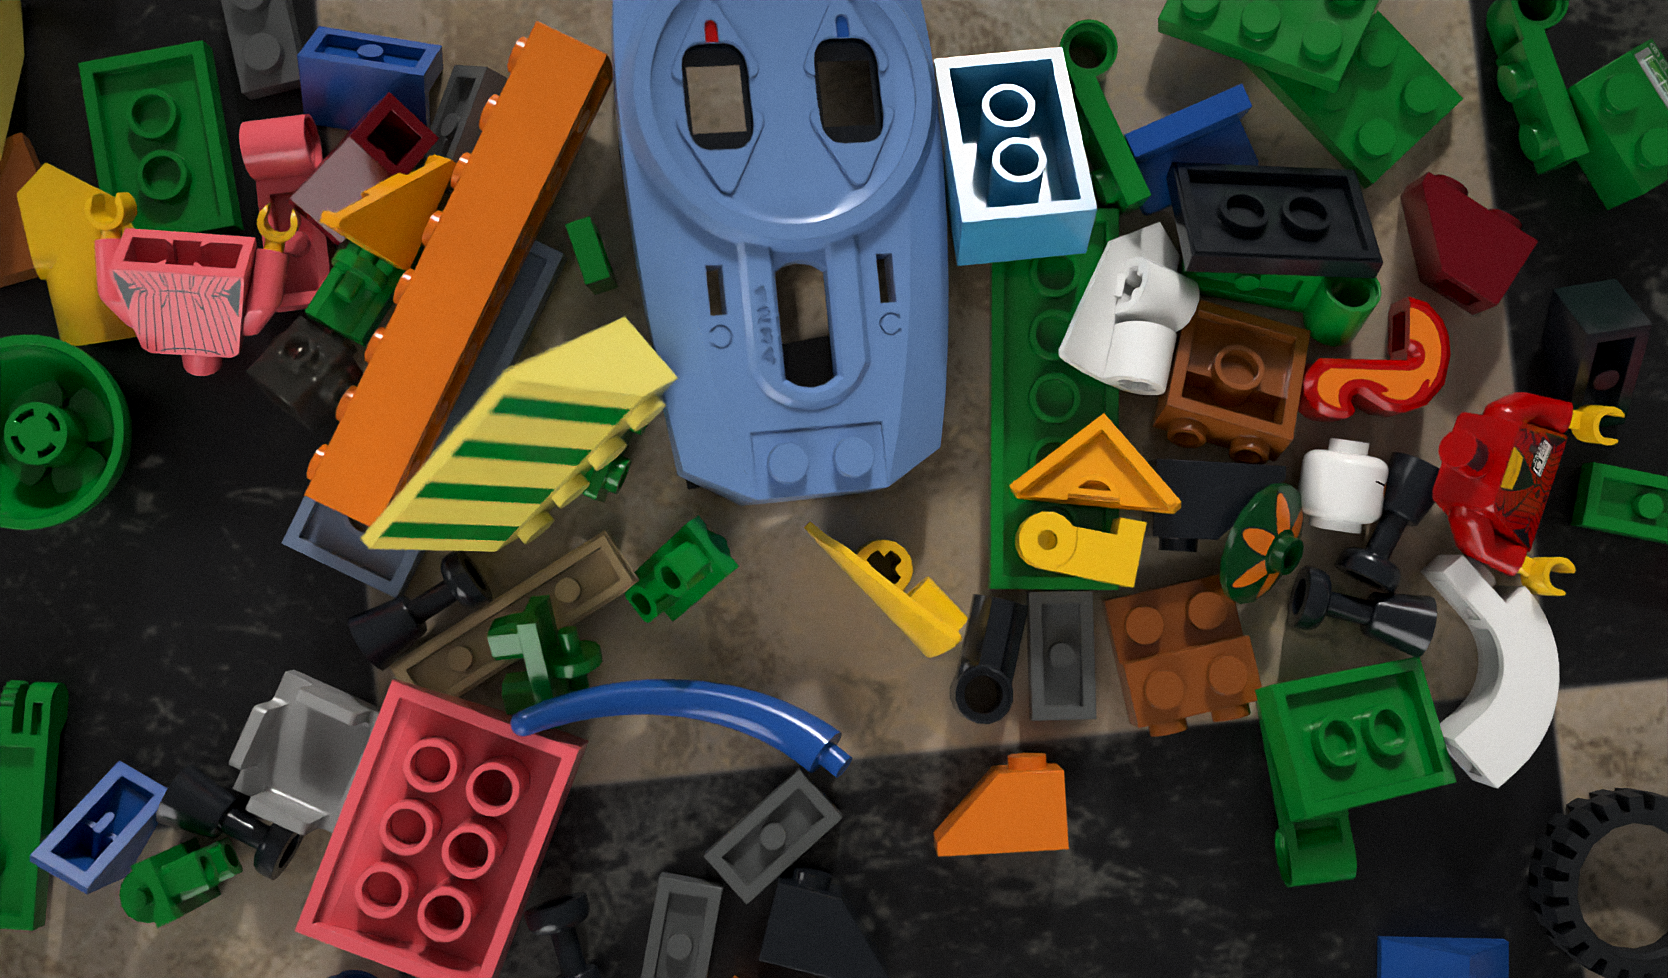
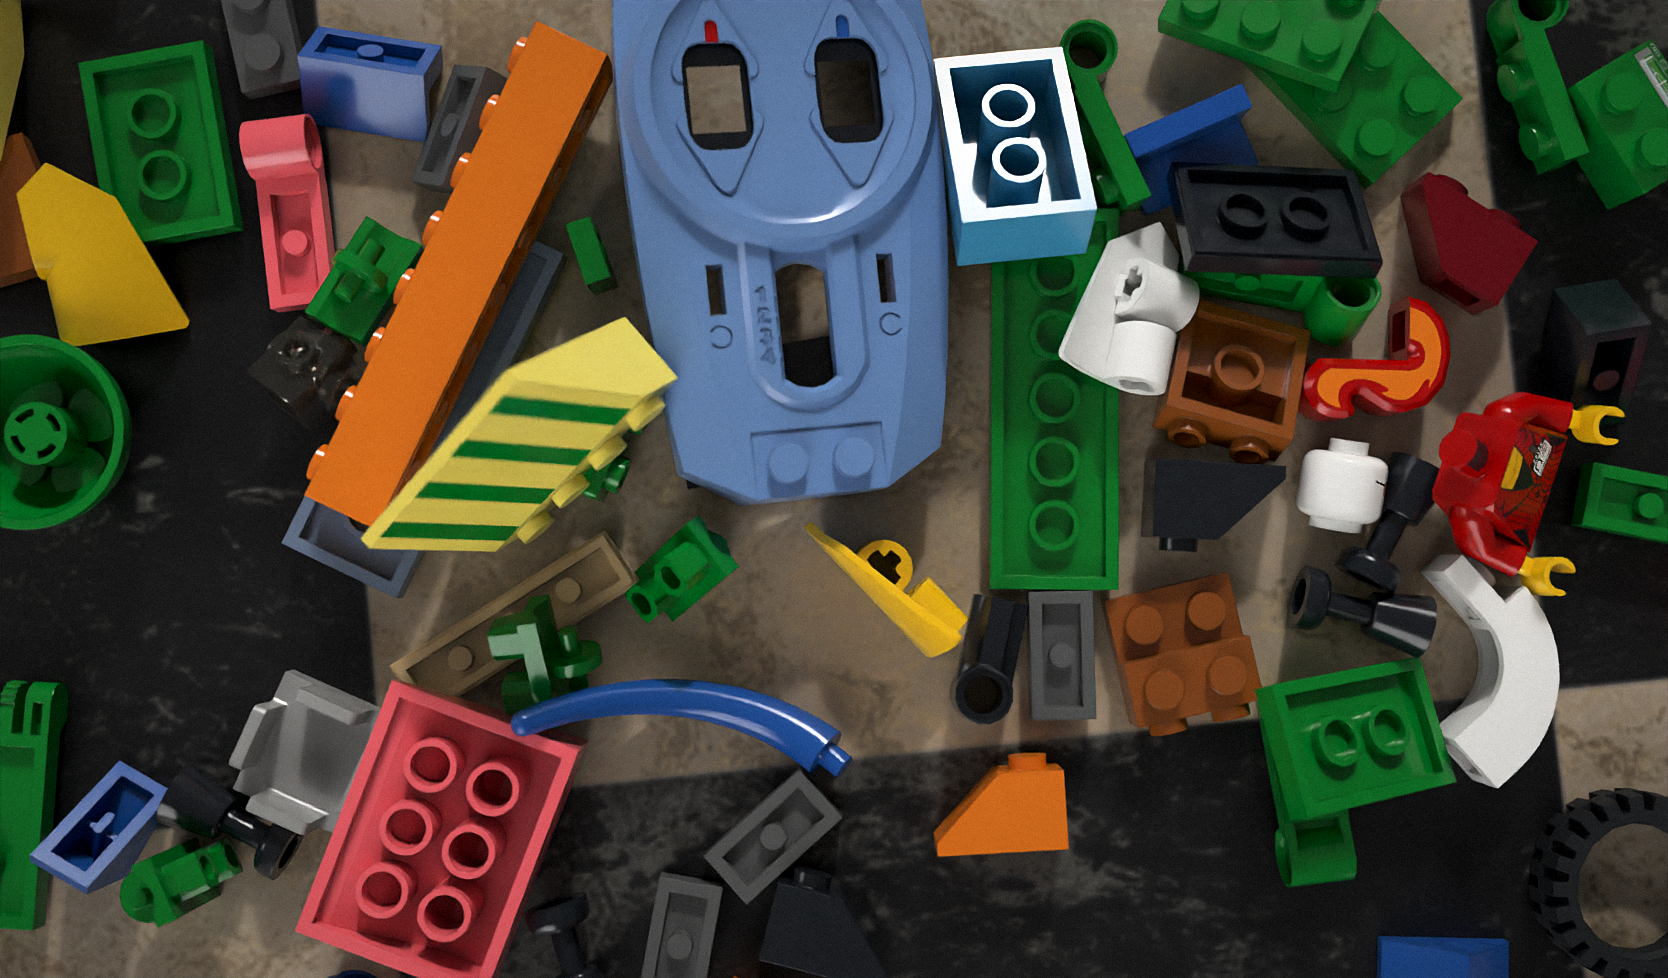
(188, 289): coral torso -> none
(376, 148): dark red slope -> none
(394, 212): light orange tile -> none
(396, 625): black piece -> none
(1056, 546): yellow leg -> none
(1099, 471): light orange tile -> none
(1263, 544): dark green dish -> none

